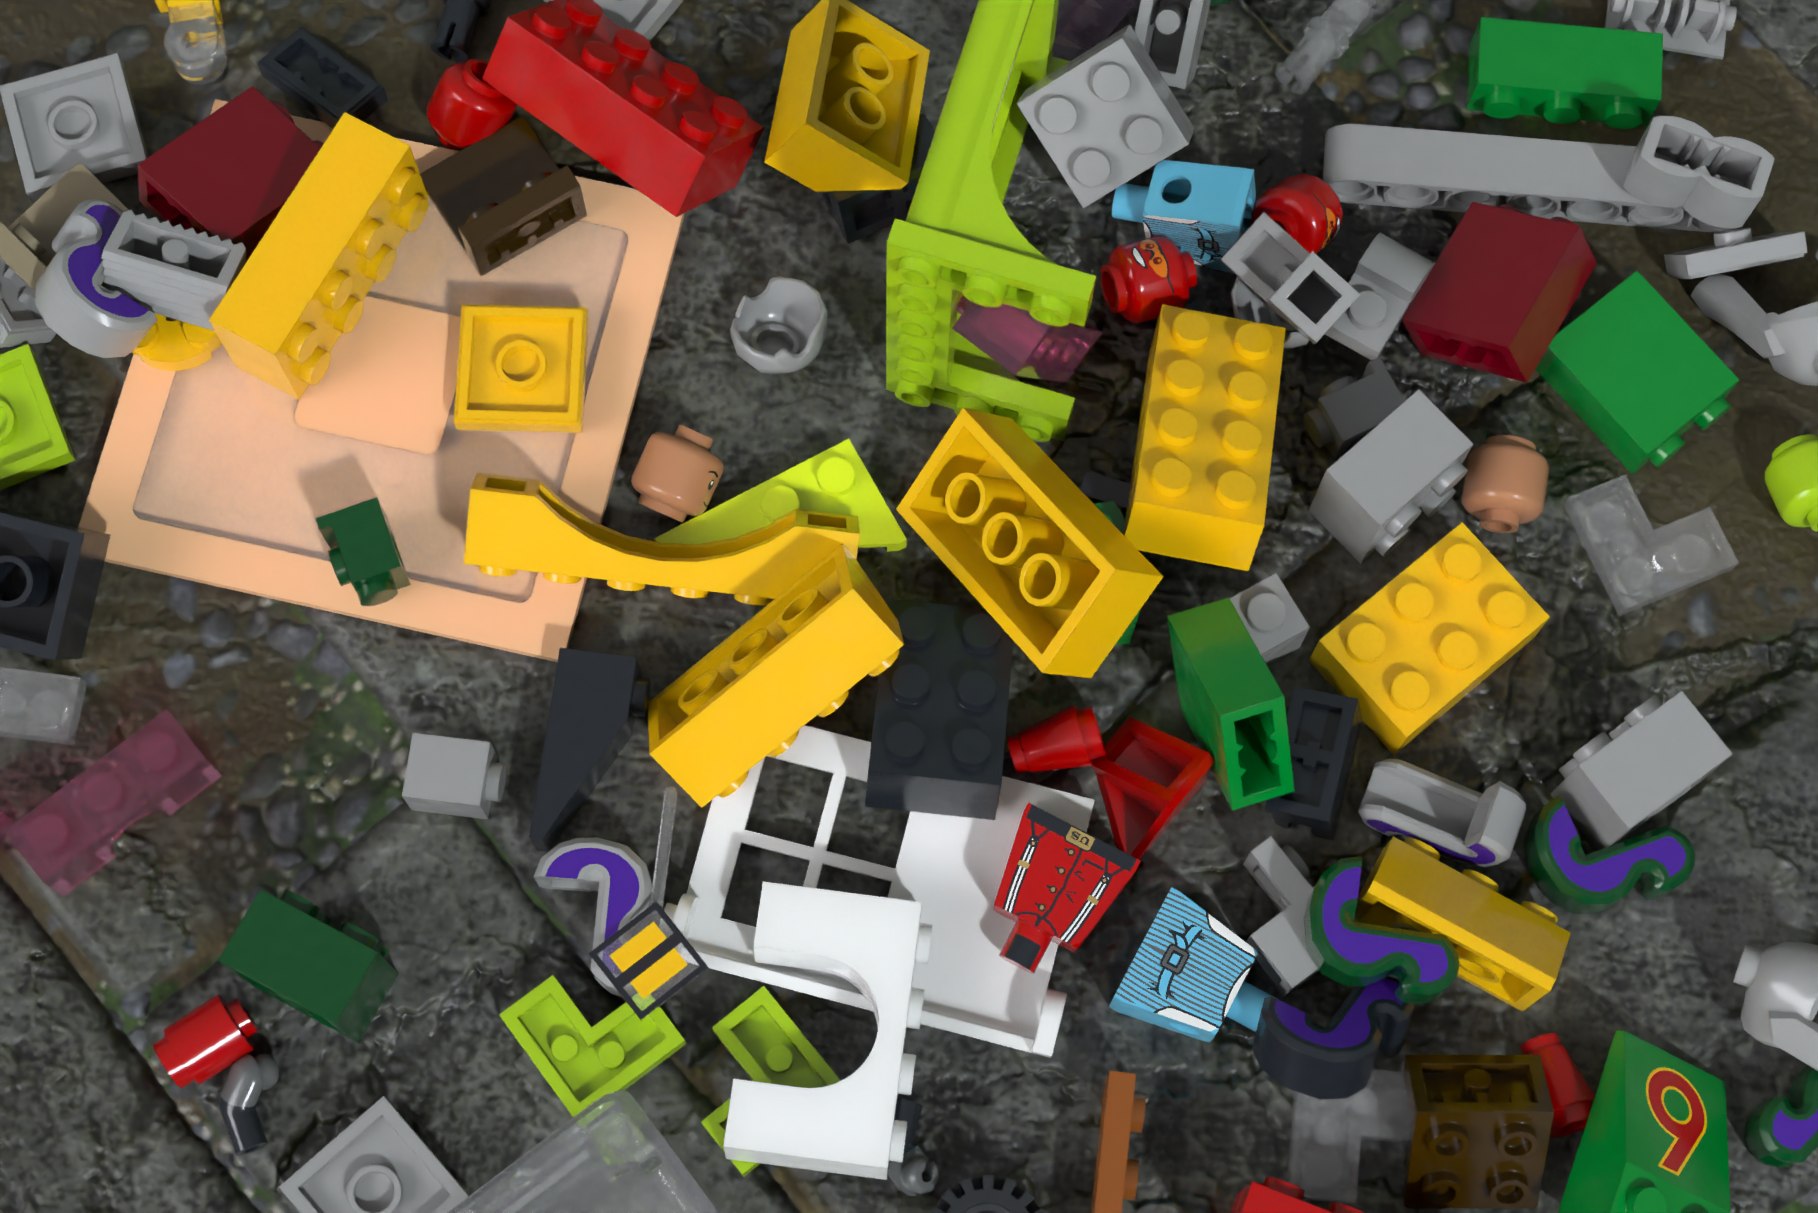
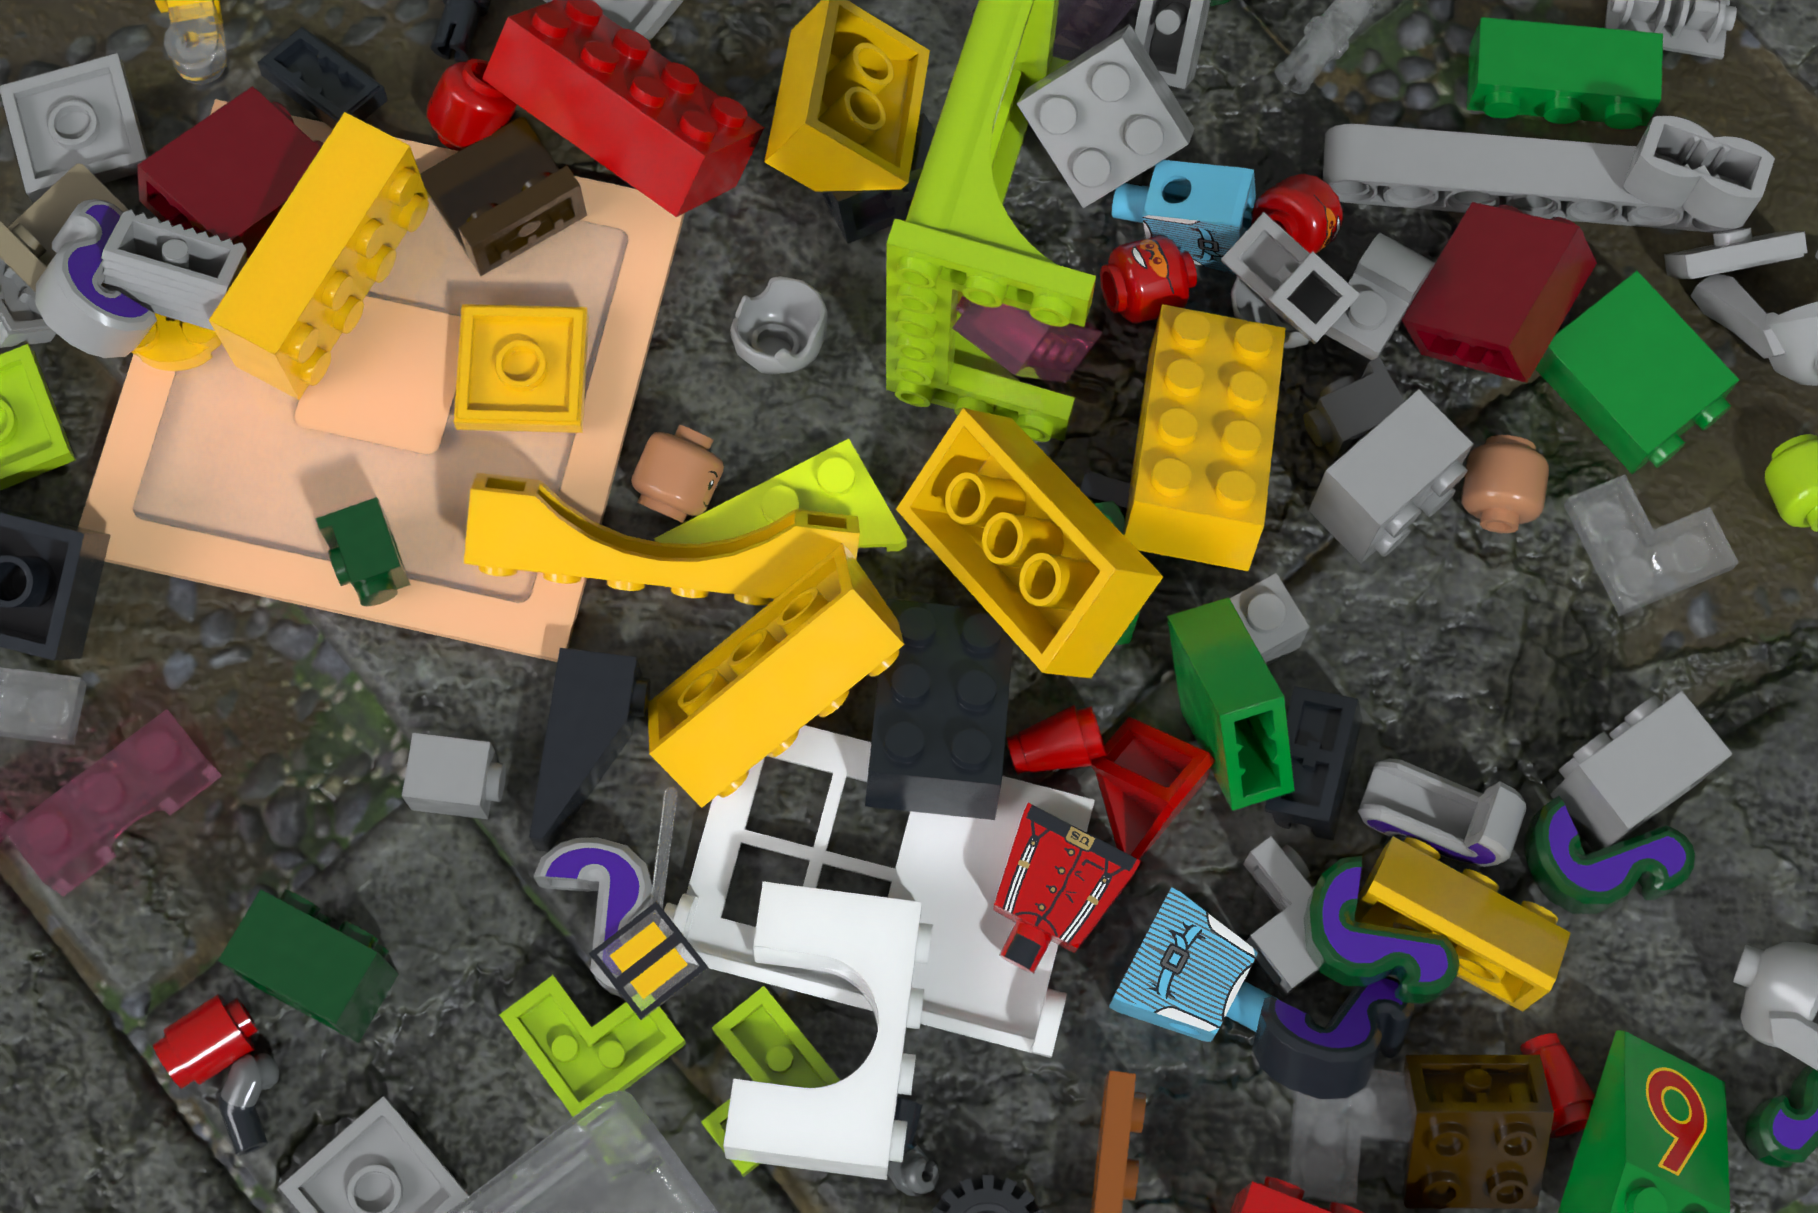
(1428, 637): yellow brick -> none

